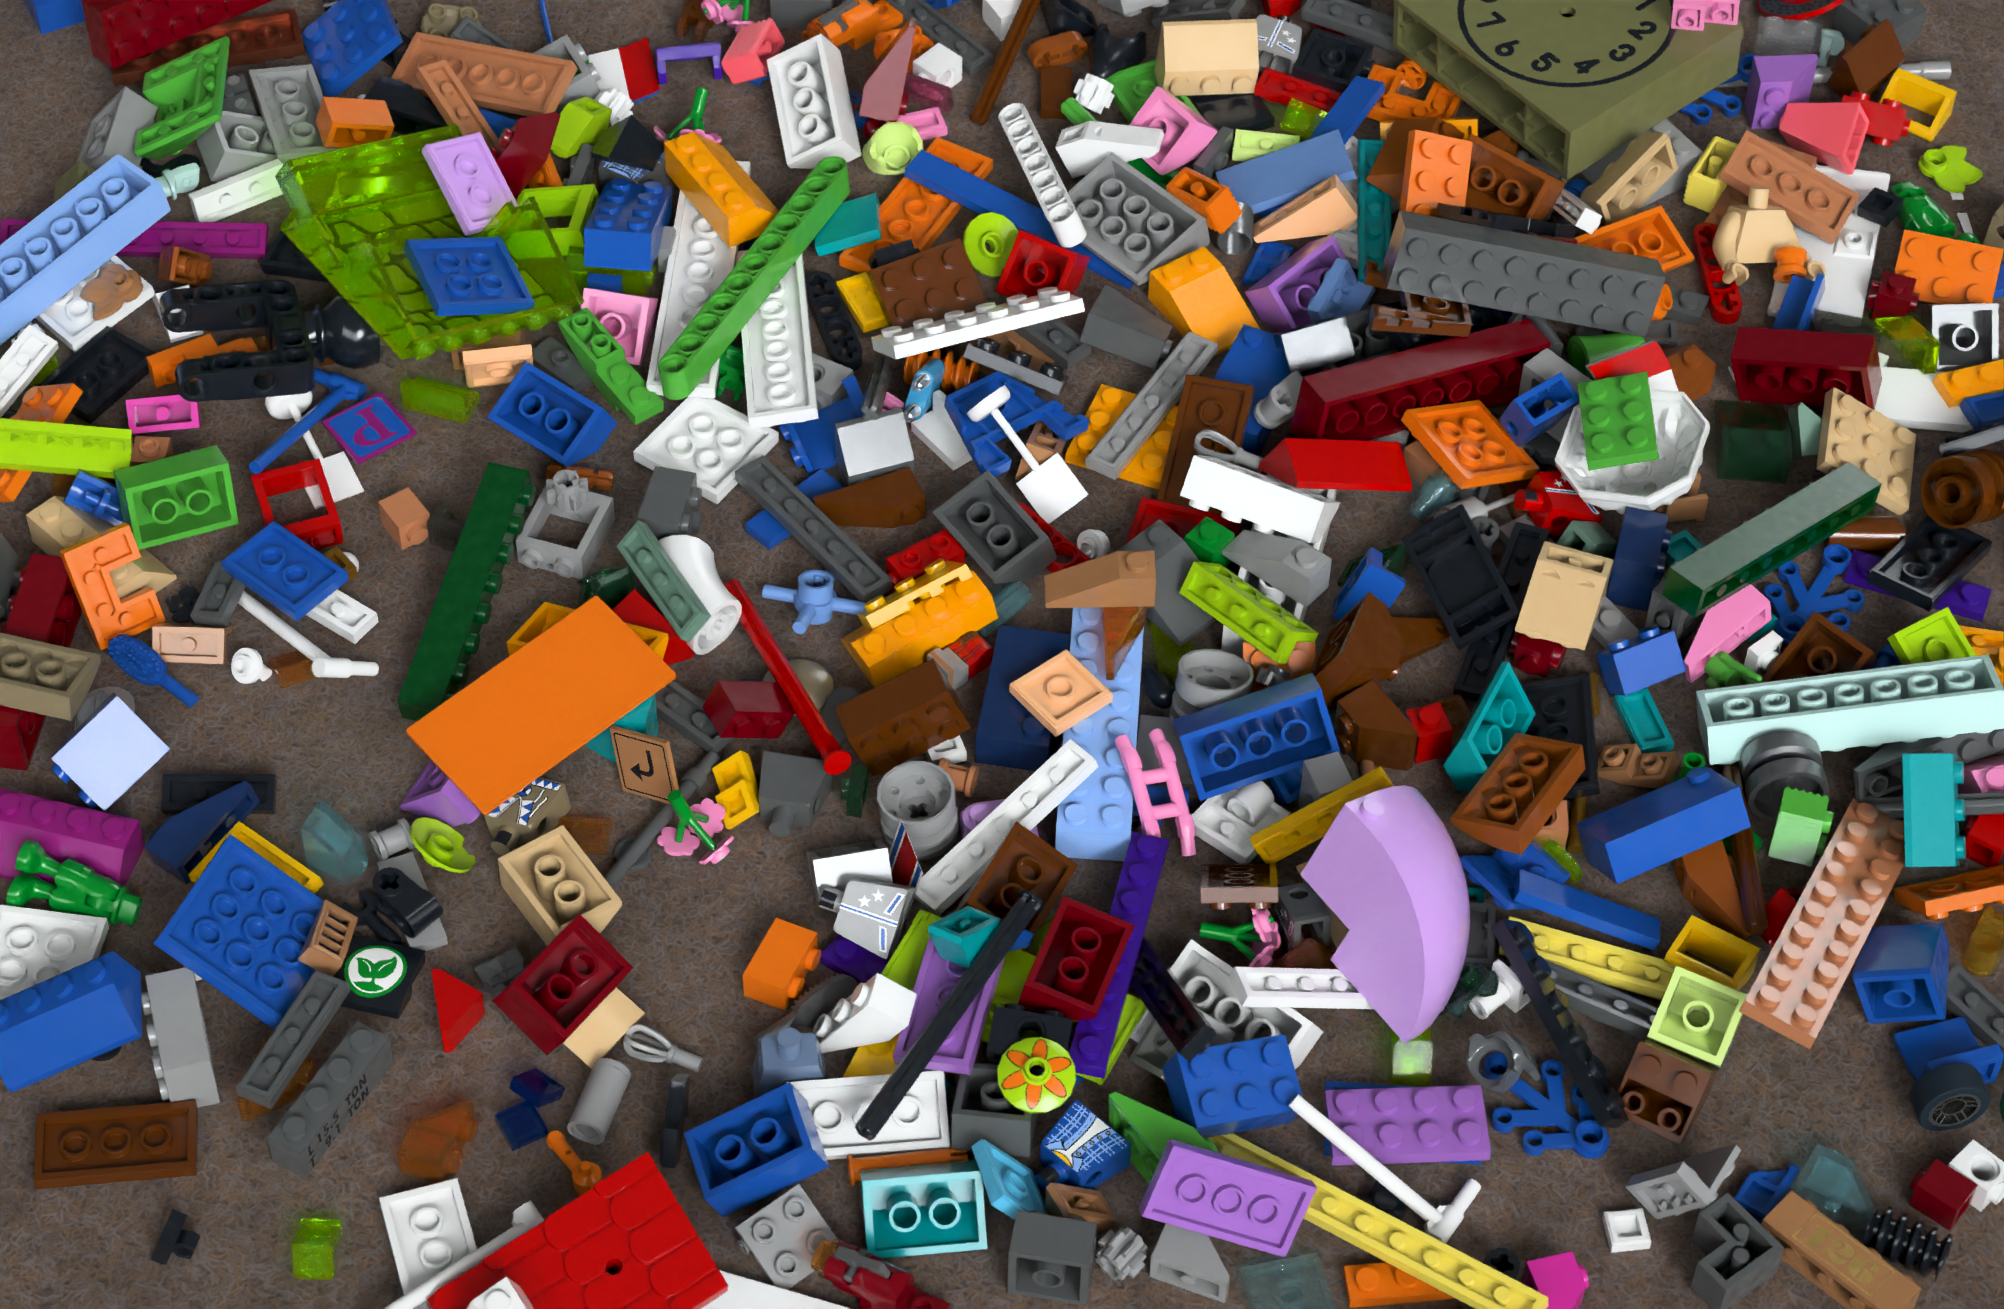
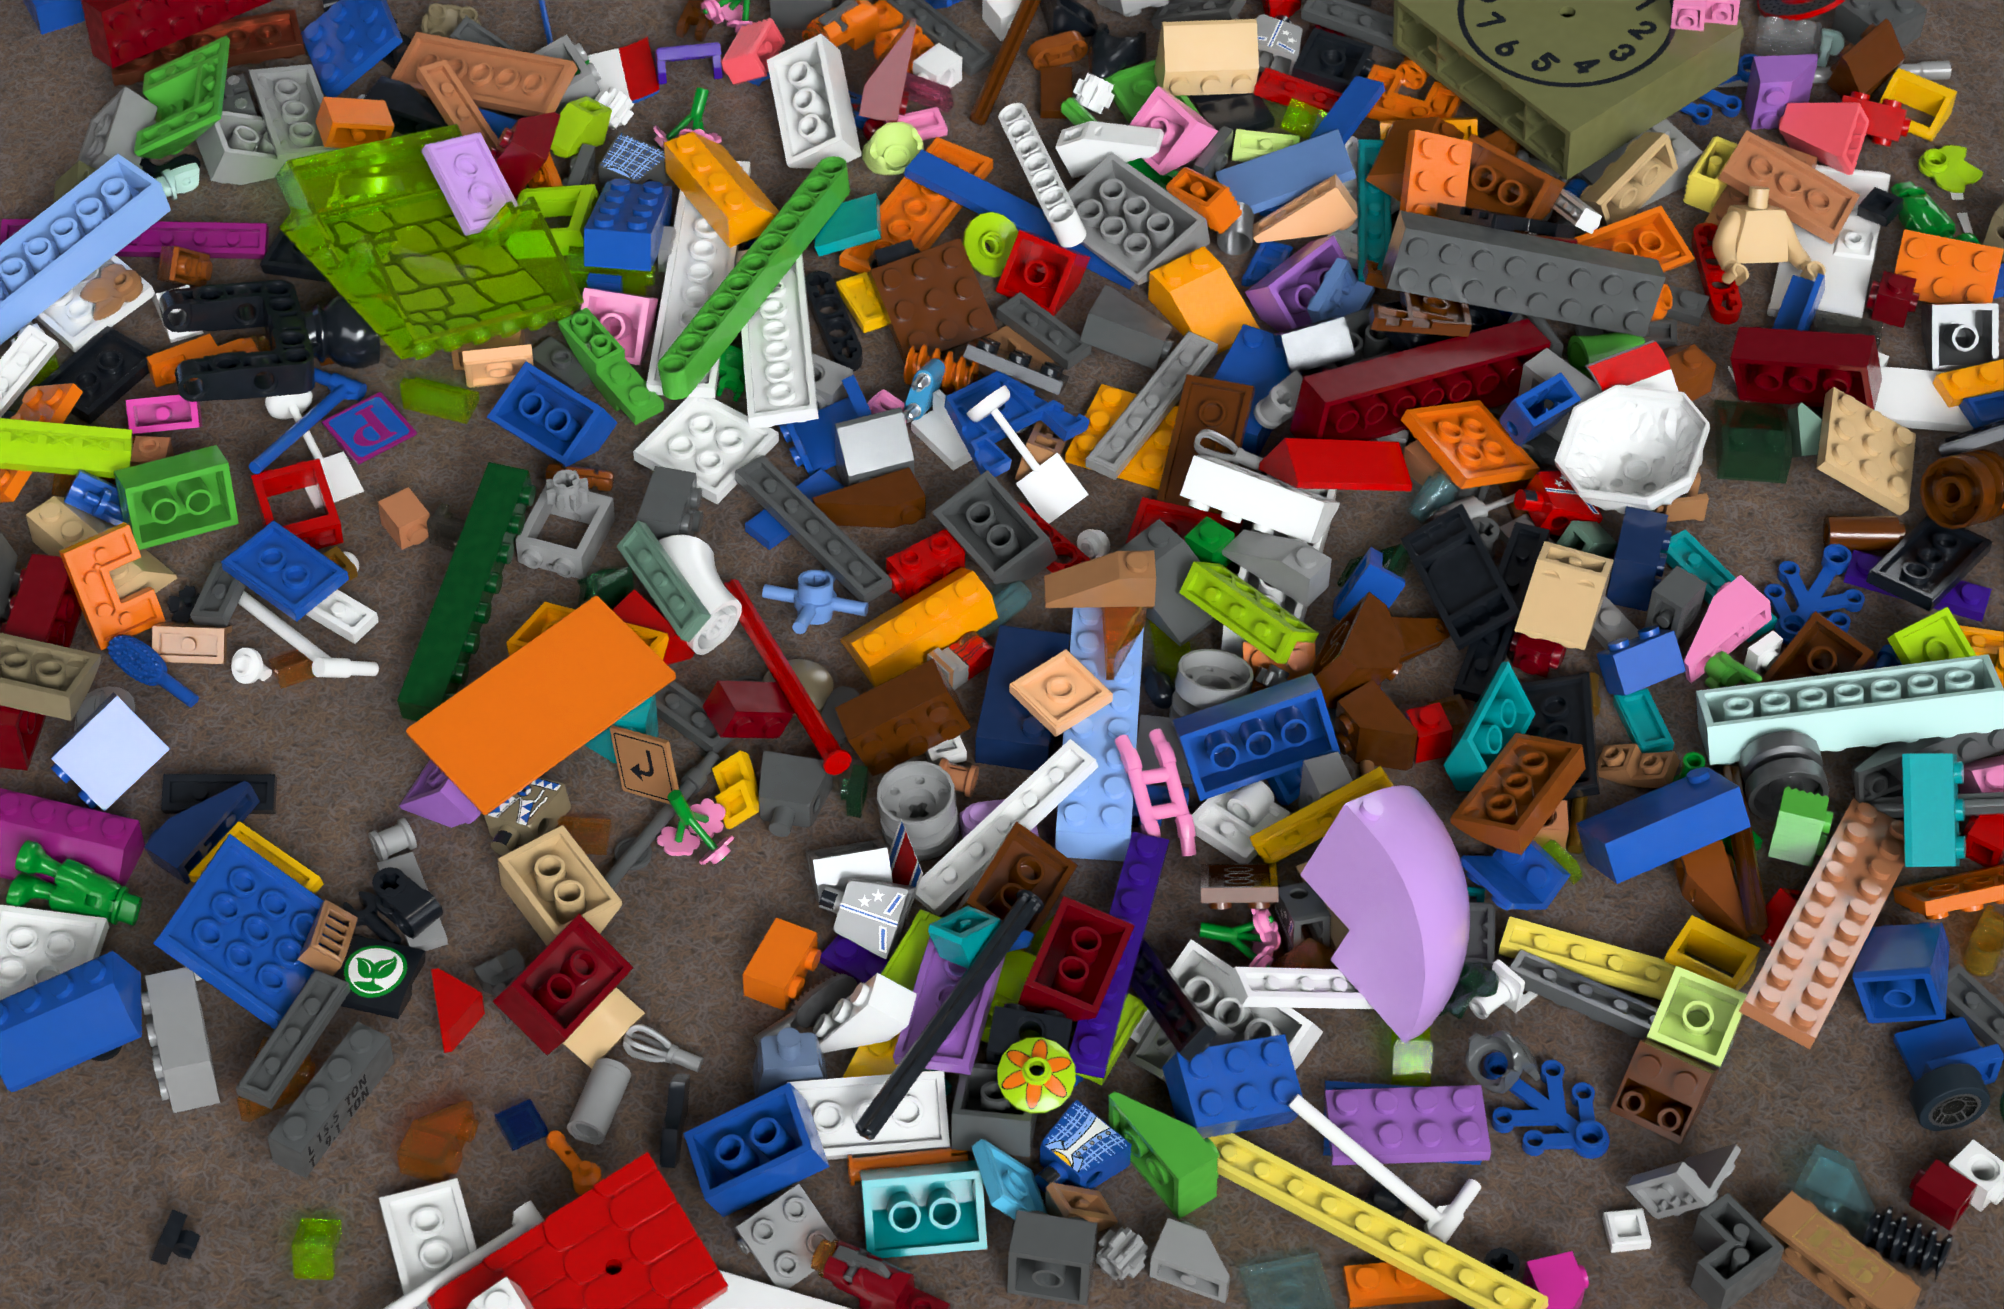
(116, 1144): reddish brown plate -> none
(236, 193): white plate -> none
(333, 846): clear light blue slope -> none
(440, 845): lime dish -> none
(468, 276): blue plate -> none
(536, 1087): clear blue tile -> none
(629, 145): black slope -> none
(876, 388): dark grey axle -> none
(930, 584): yellow wing -> none
(983, 322): white plate -> none
(1227, 1198): medium lavender plate -> none
(1565, 1032): black plate -> none
(1587, 910): blue tile -> none
(1618, 421): bright green plate -> none
(1764, 1190): blue tile -> none
(1770, 539): brick -> none
(1789, 263): orange wheel -> none
(1911, 341): clear neon green panel -> none

